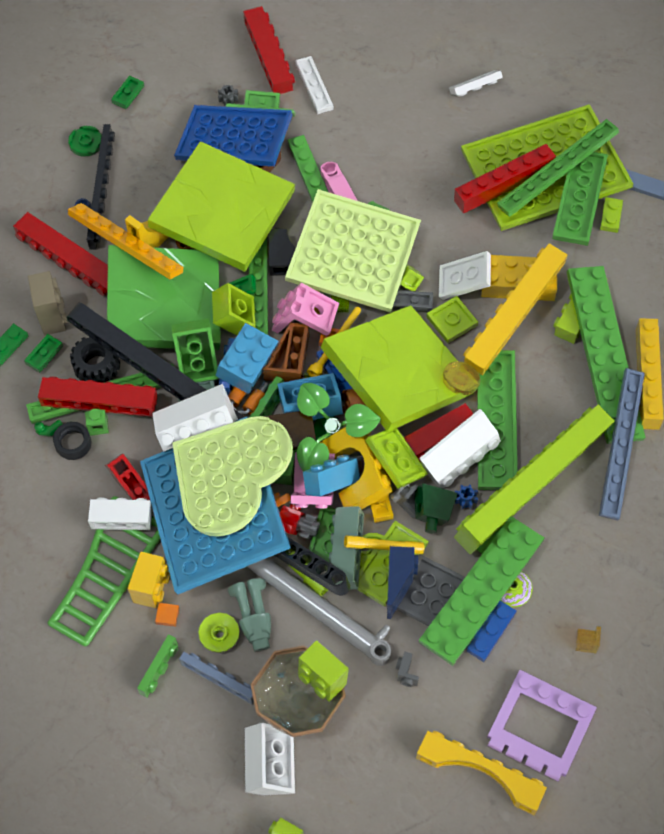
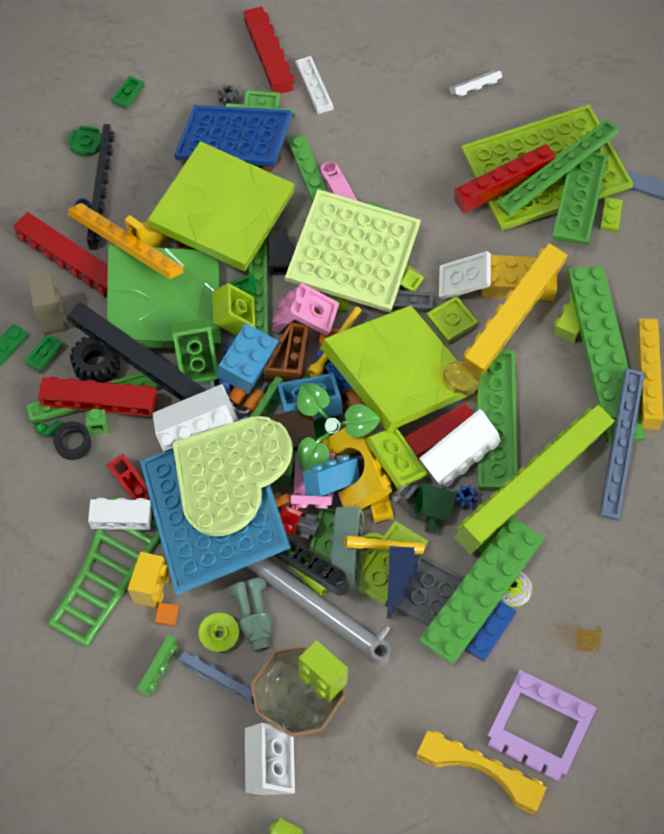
(403, 666): dark grey bracket -> none

